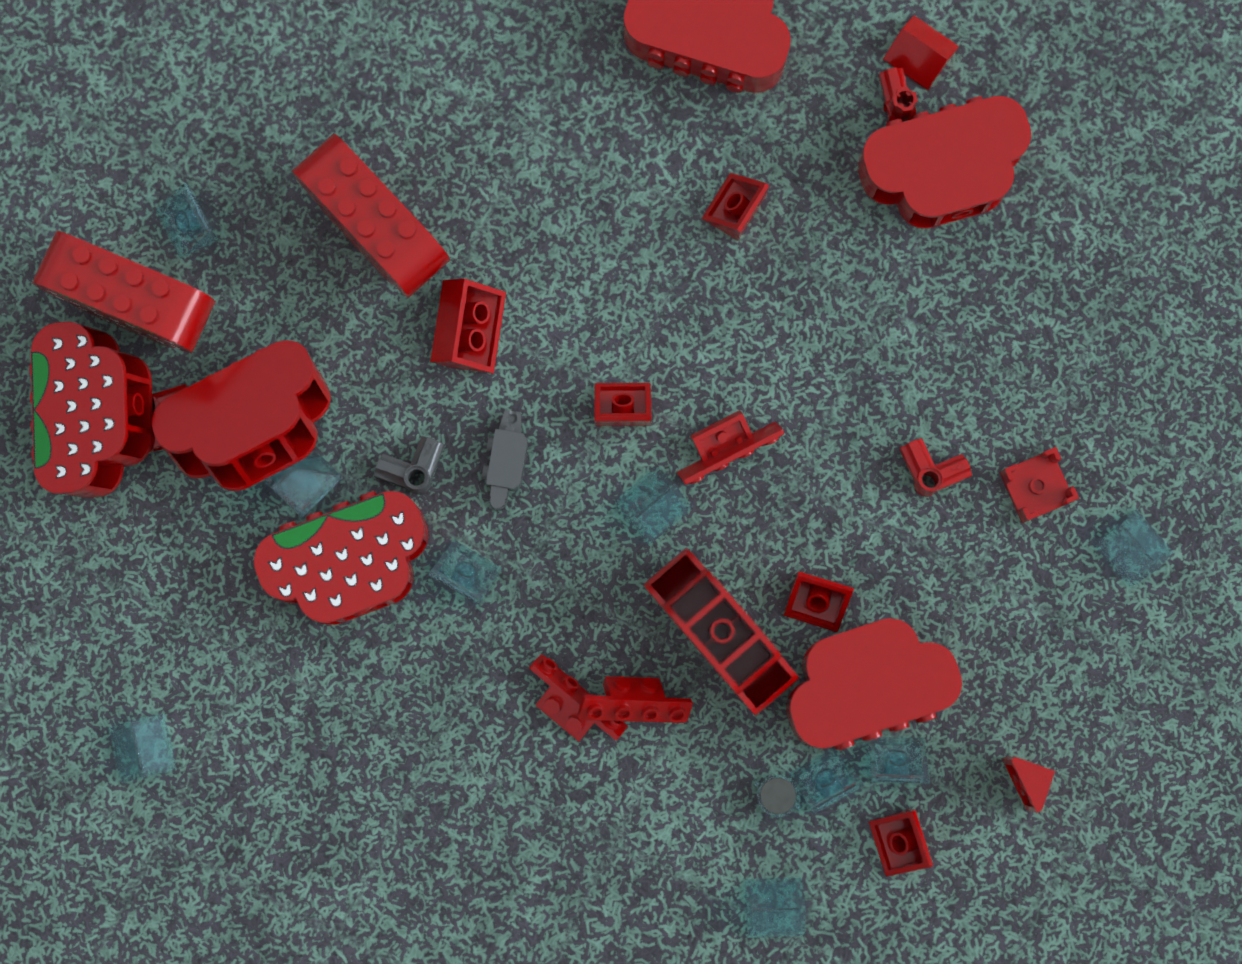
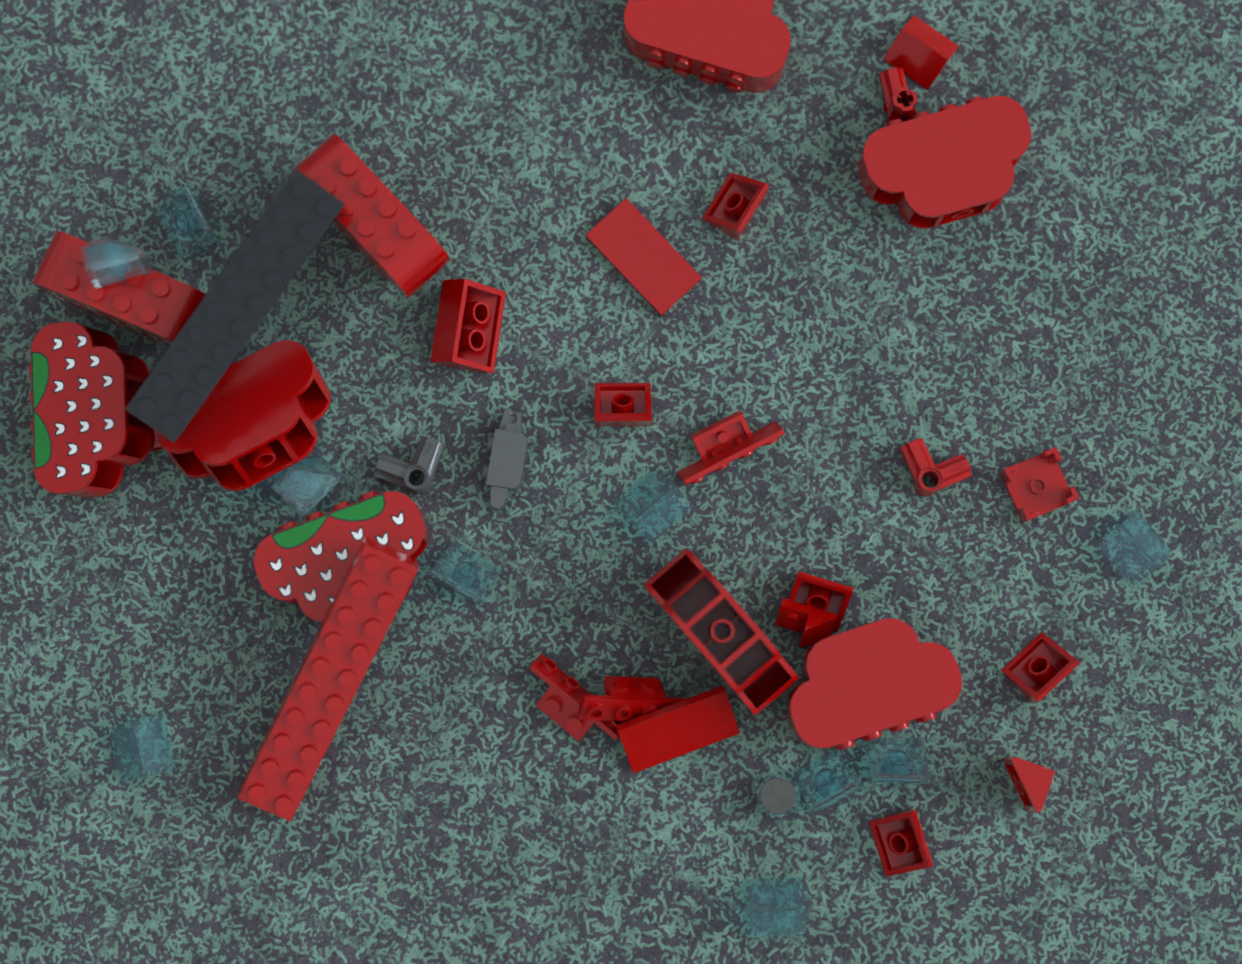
(113, 262): none -> clear light blue slope
(234, 305): none -> black brick
(328, 678): none -> red brick
(643, 257): none -> red tile
(678, 729): none -> red tile
(810, 621): none -> red slope
(1039, 667): none -> red slope

